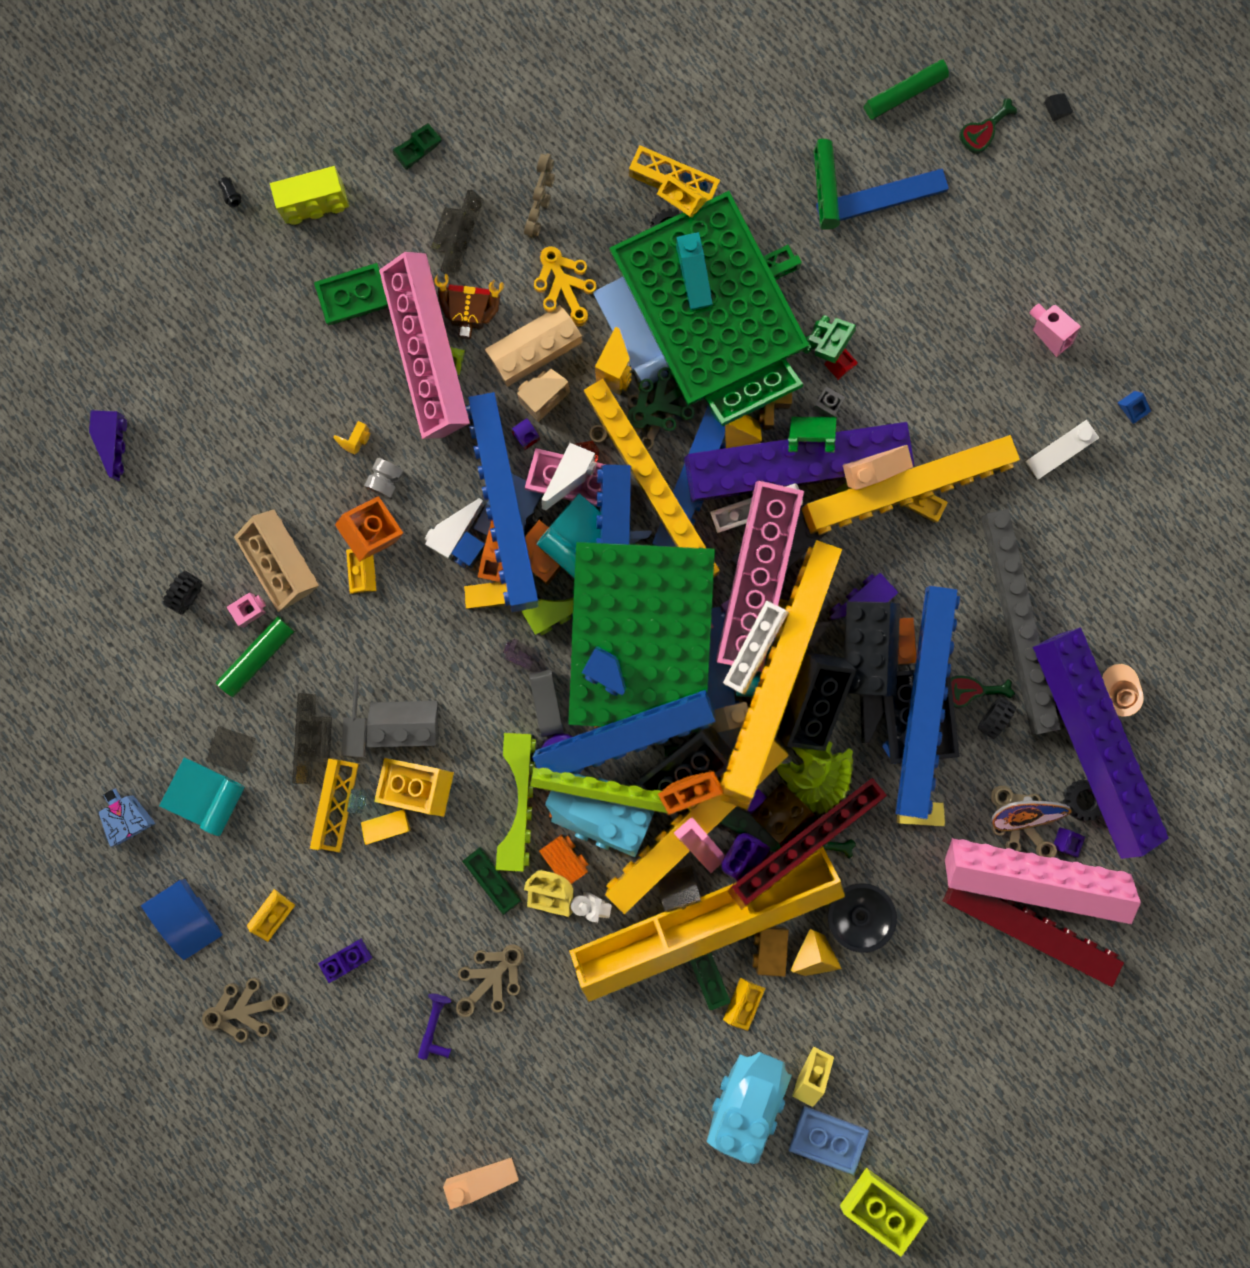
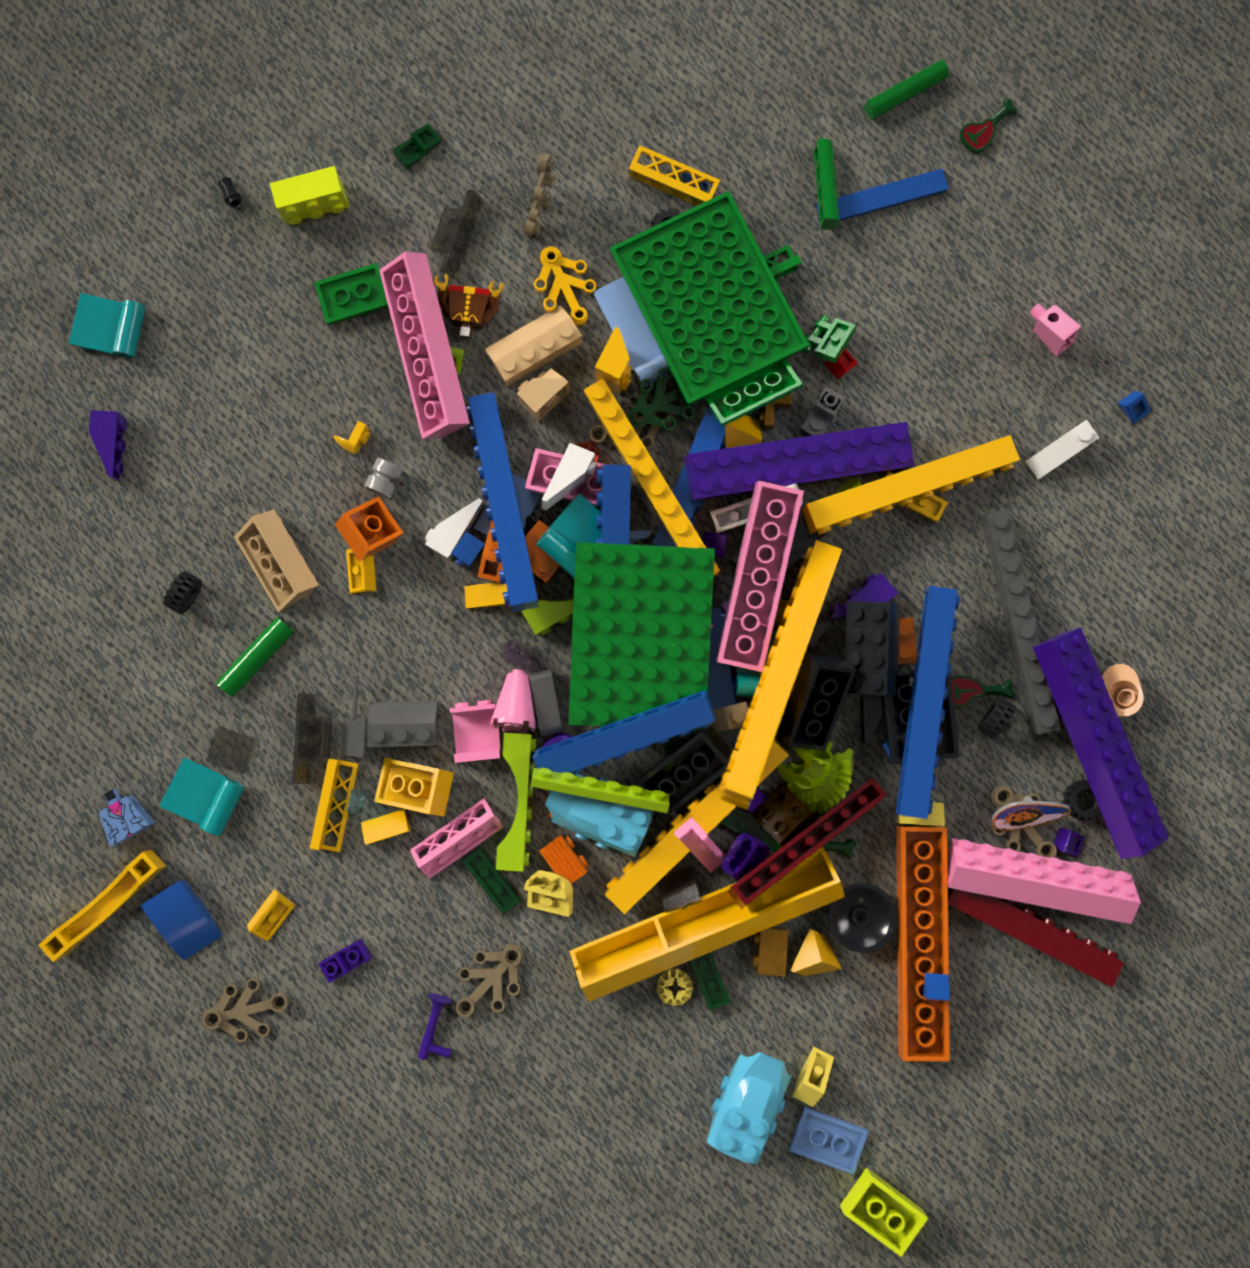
(87, 920): none -> yellow arch
(107, 325): none -> teal door
(239, 609): bright pink brick -> none
(457, 842): none -> bright pink fence
(473, 732): none -> bright pink panel
(479, 1183): light nougat slope -> none
(515, 704): none -> bright pink cone
(525, 434): dark purple leg -> none
(590, 907): white hips -> none
(605, 669): blue slope -> none
(667, 980): none -> light yellow gear
(681, 195): yellow slope -> none
(690, 791): orange slope -> none
(694, 270): teal slope -> none
(716, 541): none -> dark purple slope
(744, 1004): yellow slope -> none
(755, 647): white brick -> none
(813, 430): green flag -> none
(877, 467): light nougat slope -> none
(921, 941): none -> orange brick
(936, 986): none -> blue slope
(1058, 106): black slope -> none

